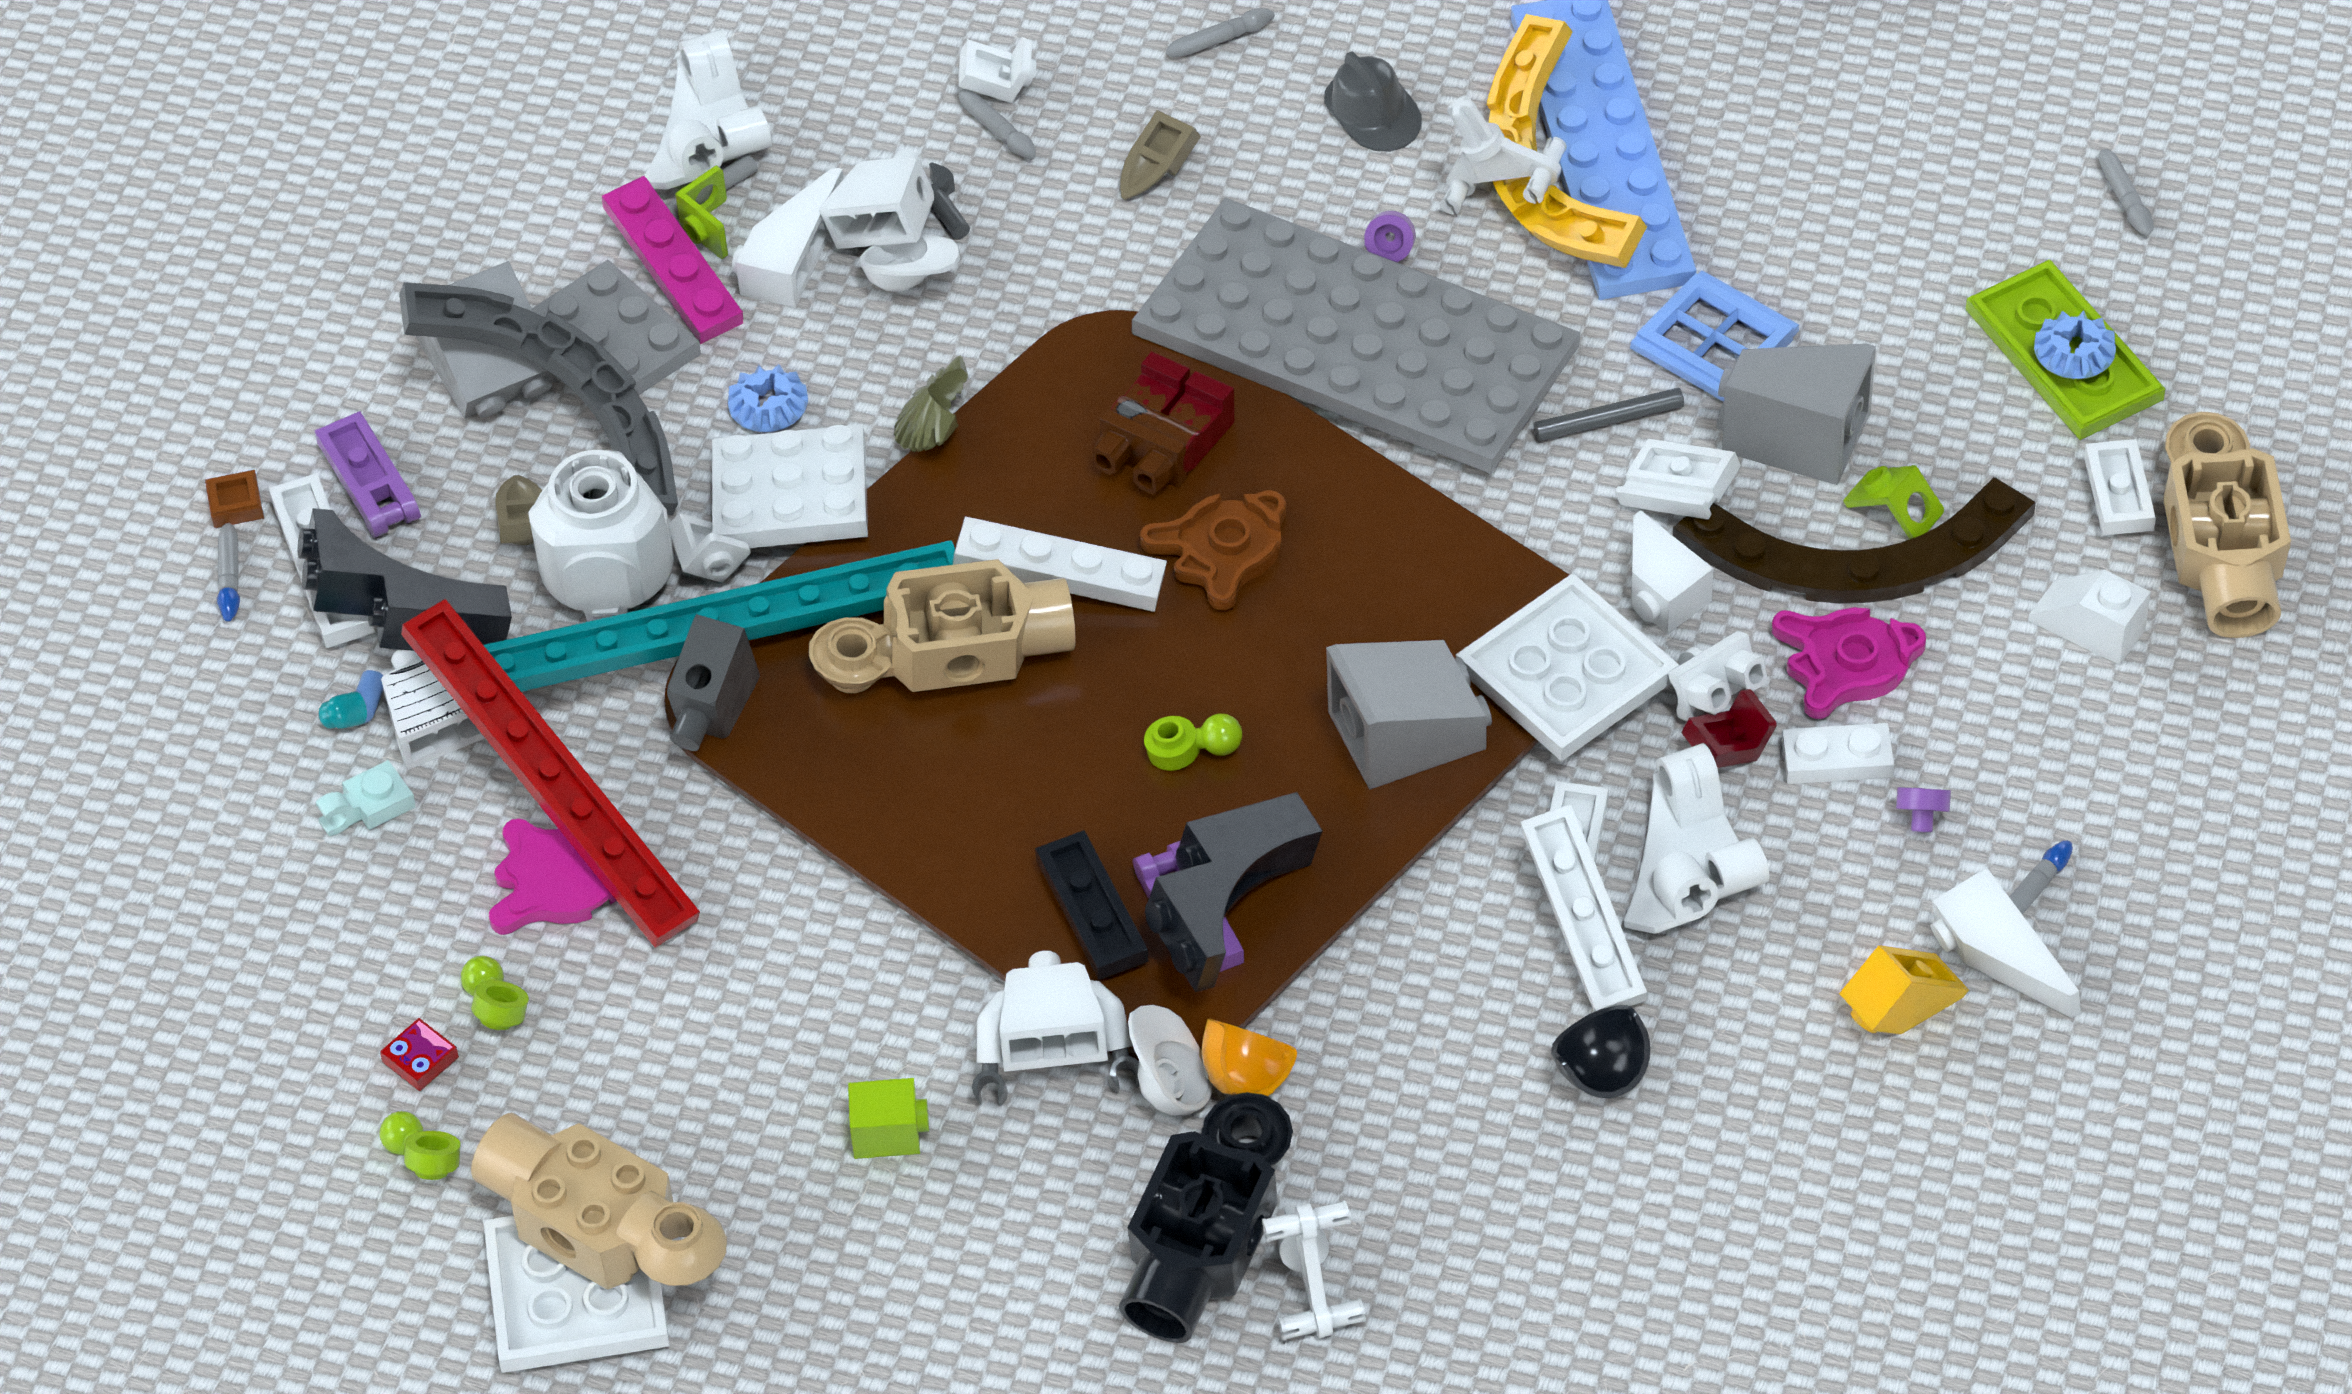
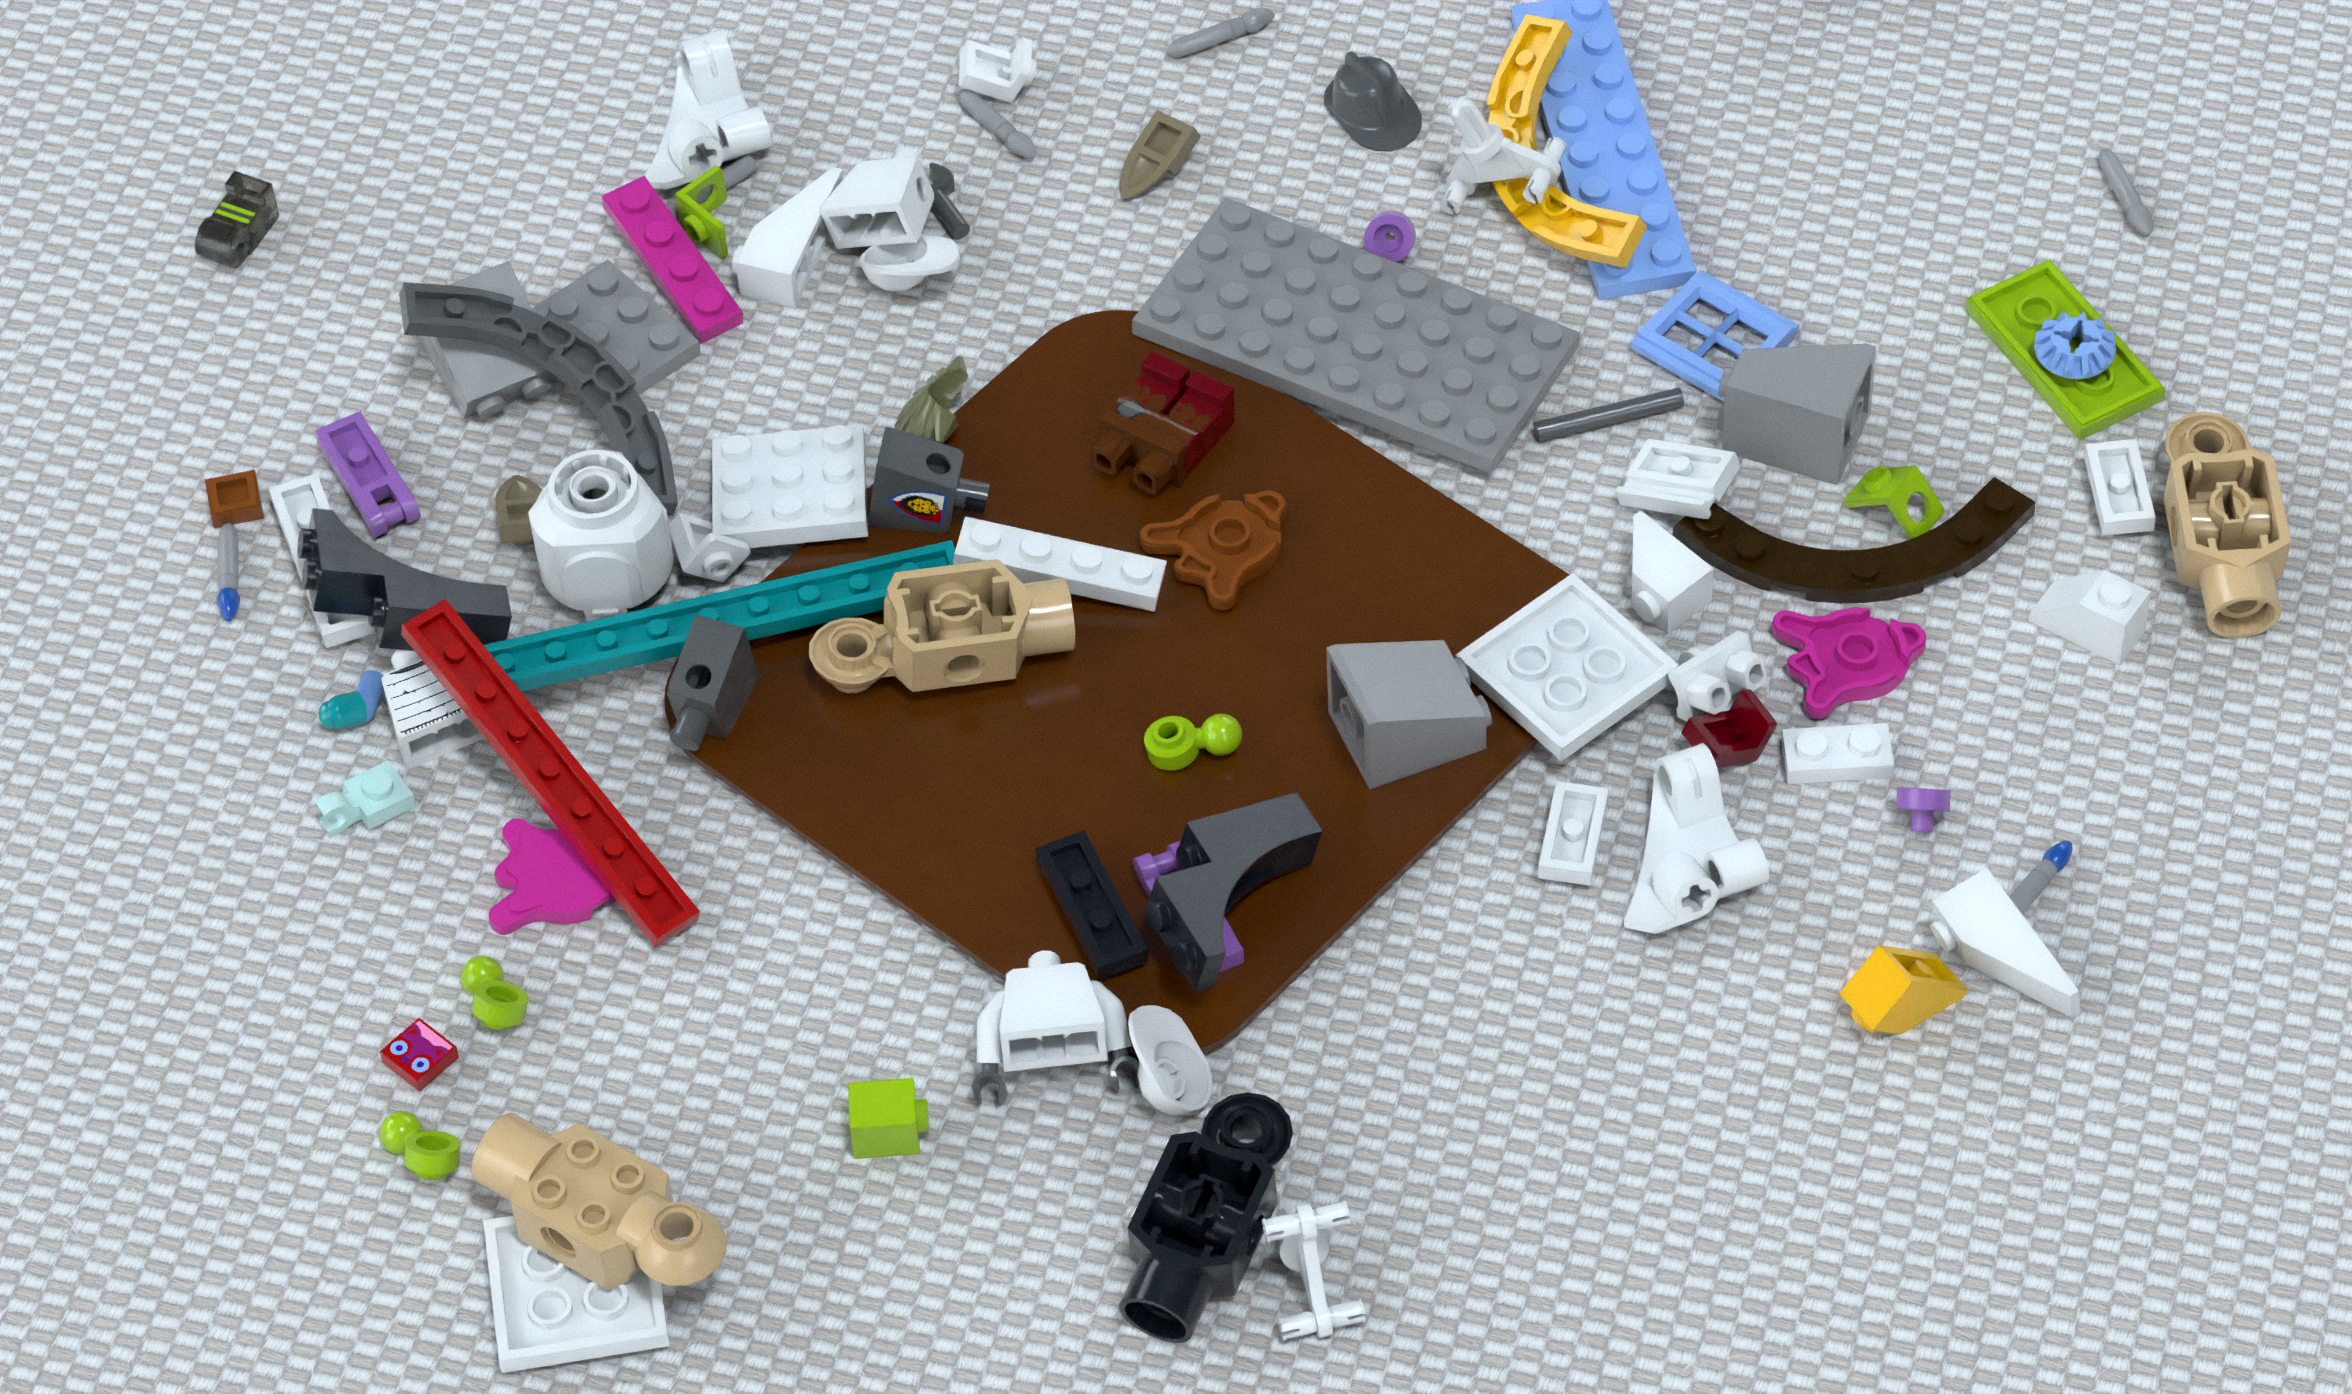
(238, 221): none -> clear smoke leg
(776, 412): light blue gear -> none
(921, 485): none -> dark grey torso
(1244, 1059): light orange helmet -> none
(1583, 909): white plate -> none
(1604, 1052): black helmet -> none

